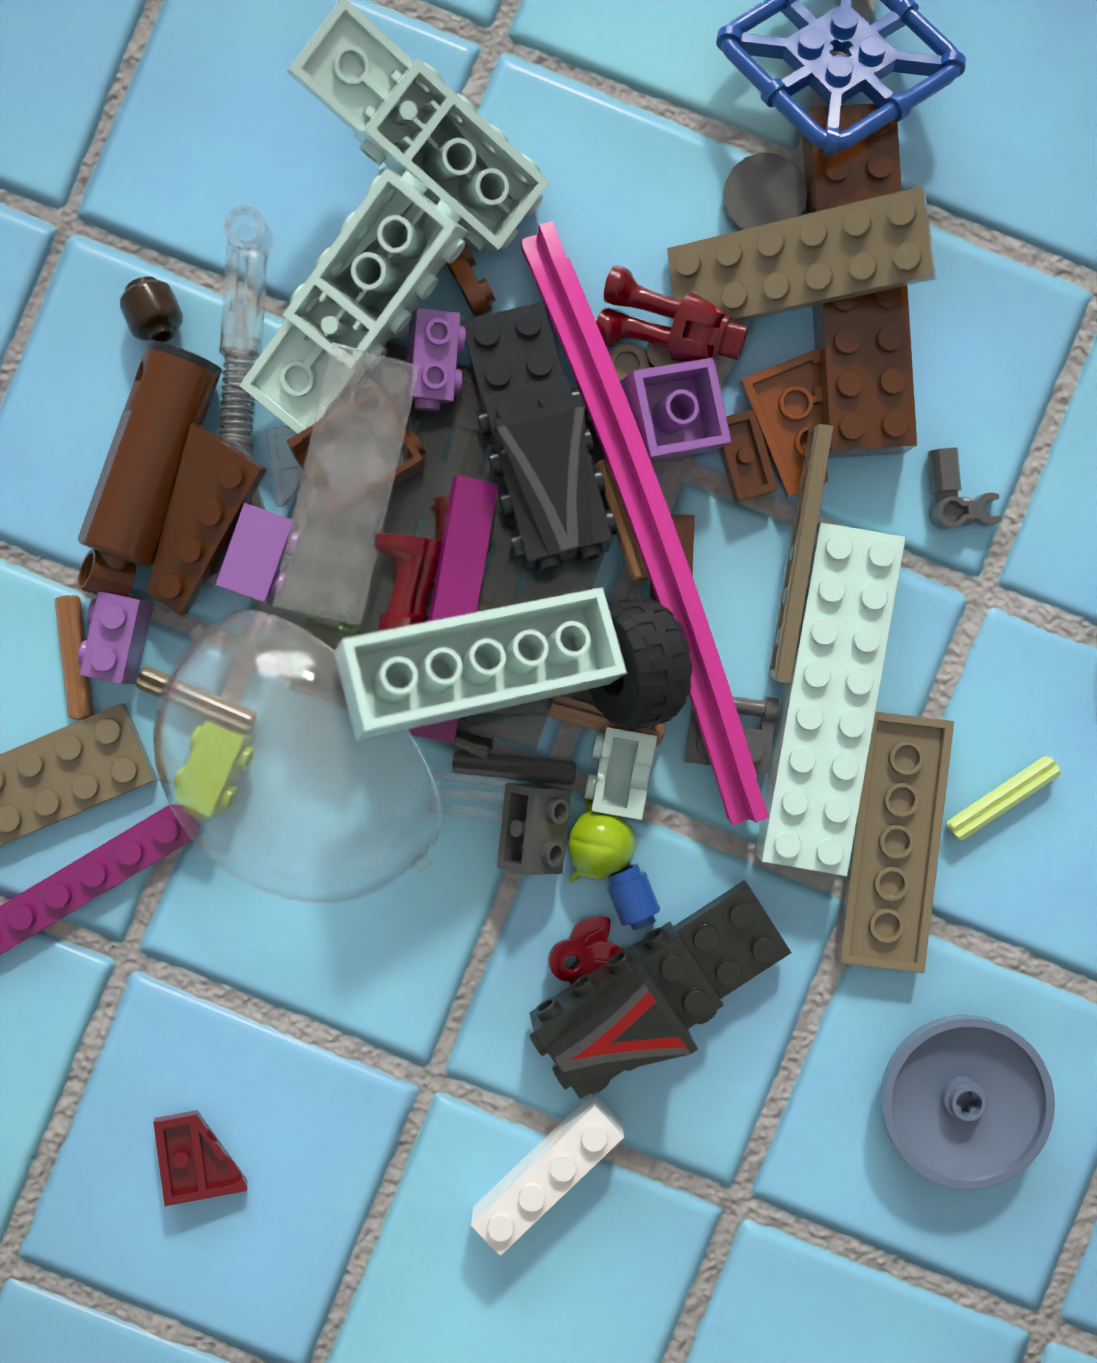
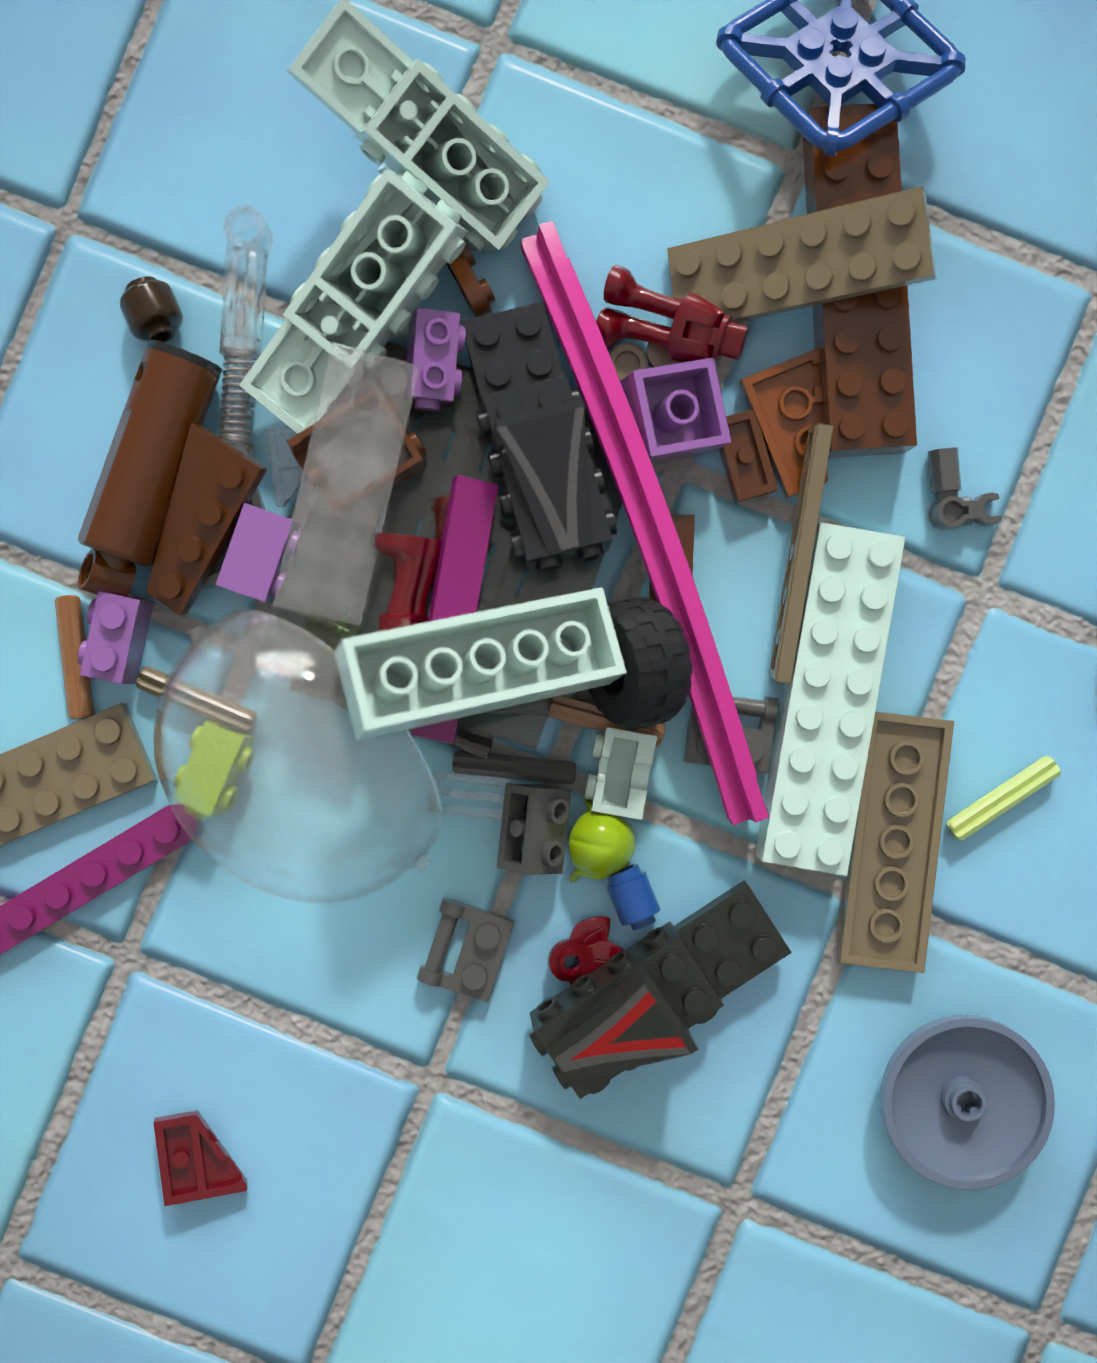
(479, 954): none -> dark grey plate
(546, 1173): white brick -> none
(624, 532): medium nougat axle -> none
(763, 191): dark grey tile -> none

